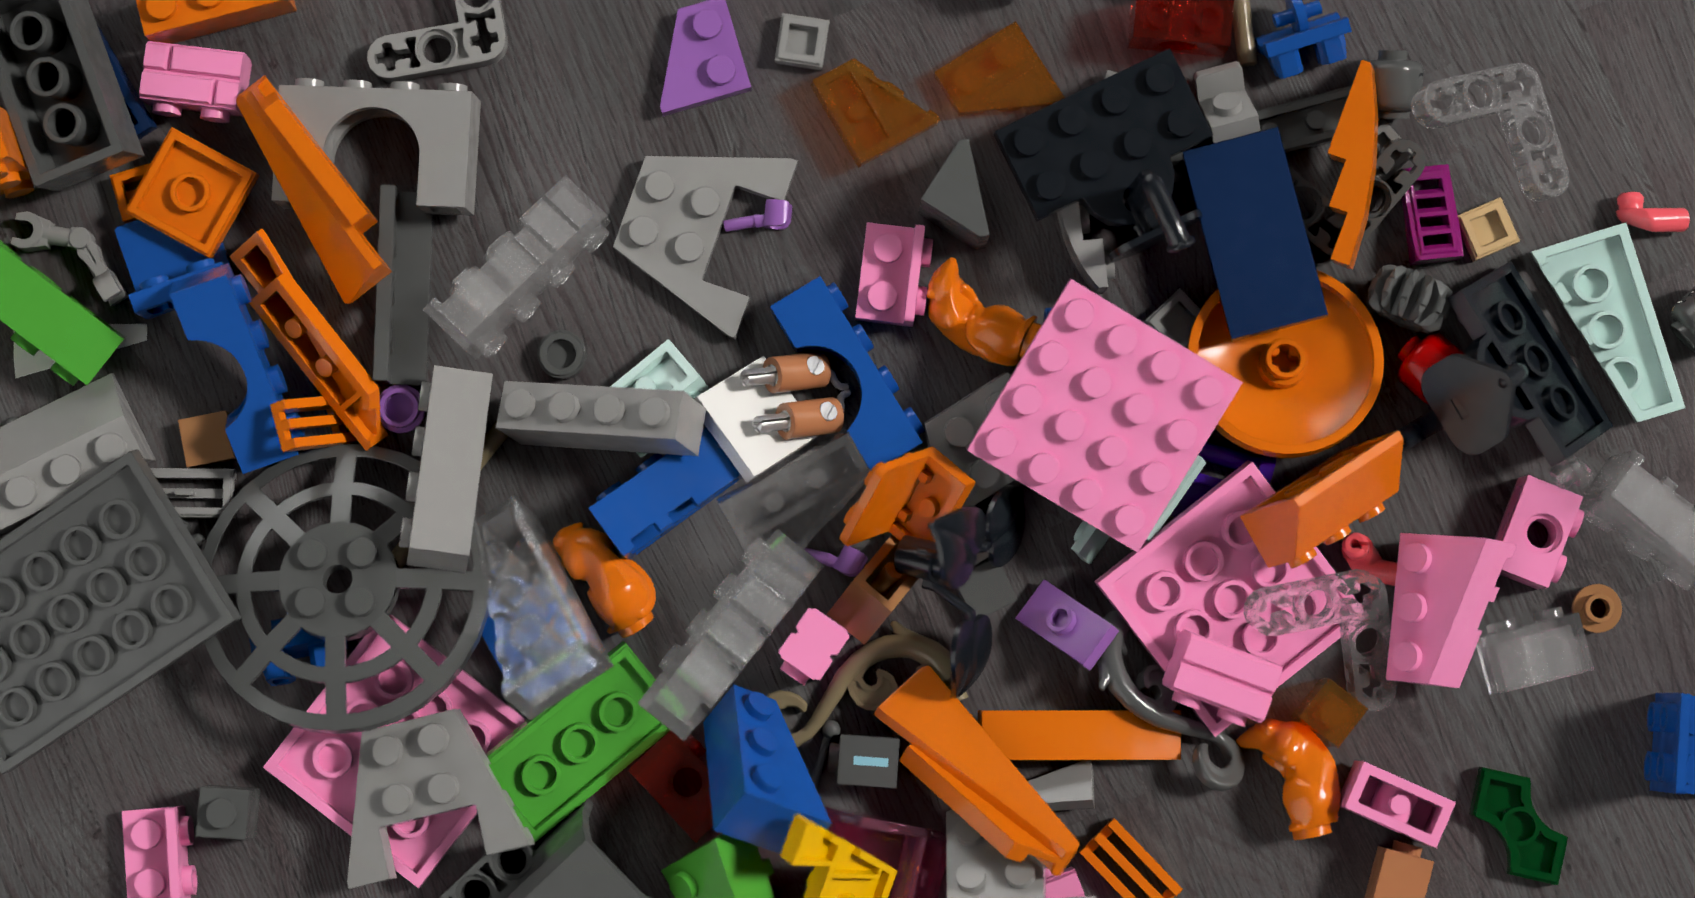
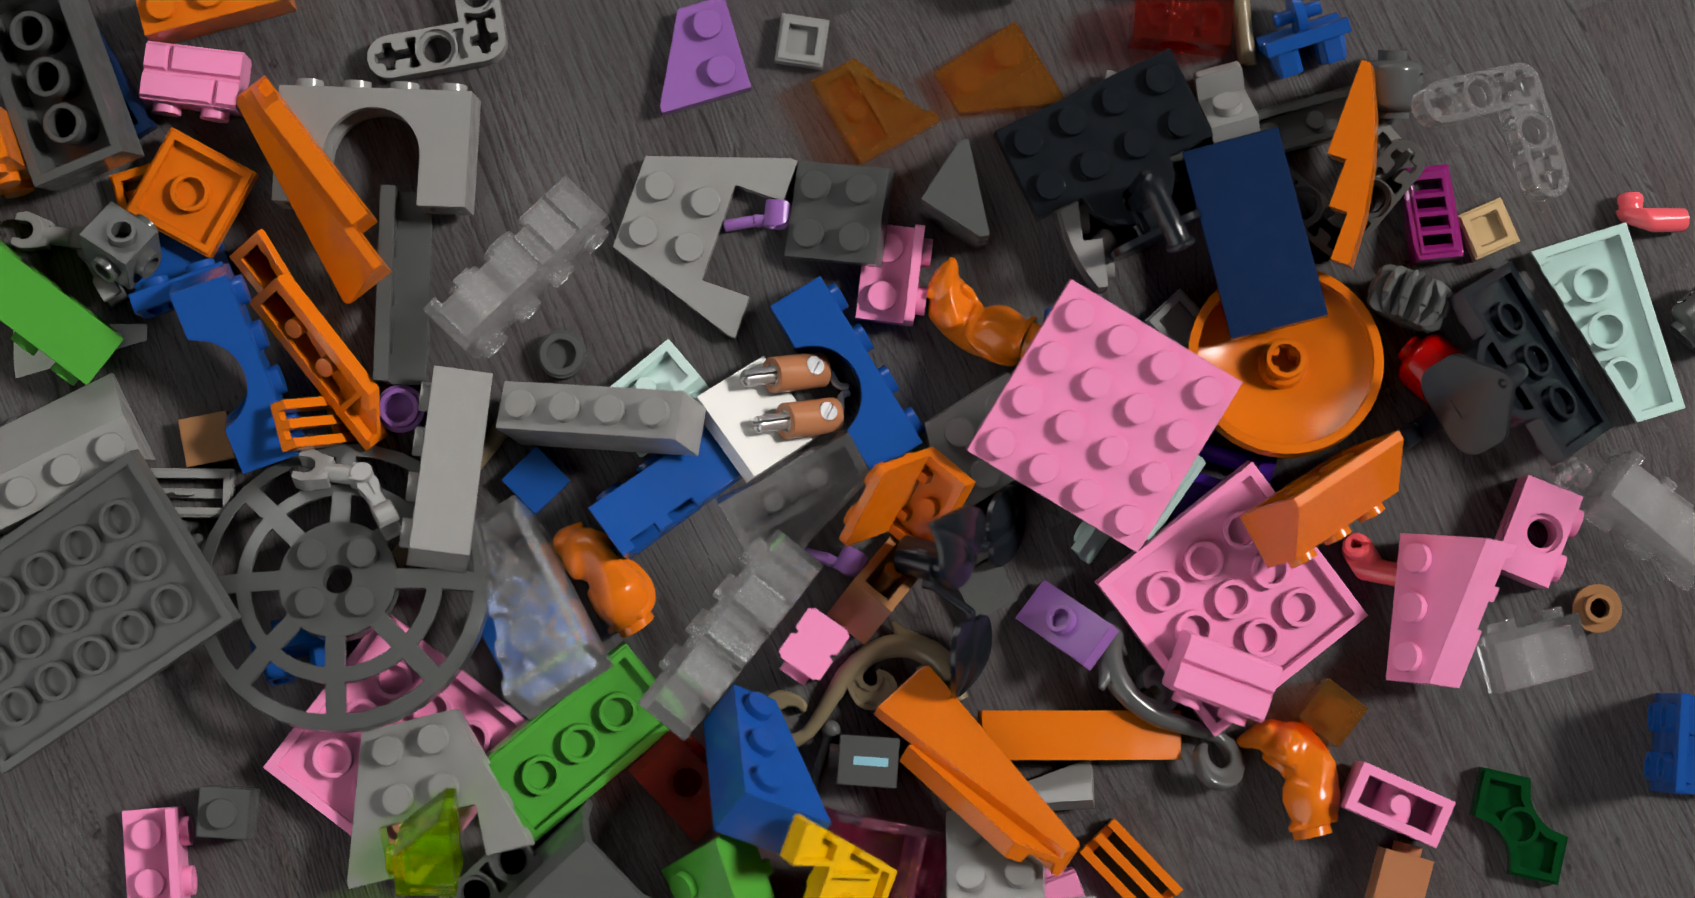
(121, 246): none -> dark grey brick
(359, 476): none -> light grey piece
(428, 849): none -> clear neon green slope
(536, 480): none -> blue tile
(839, 213): none -> dark grey plate
(1352, 618): clear beam -> none

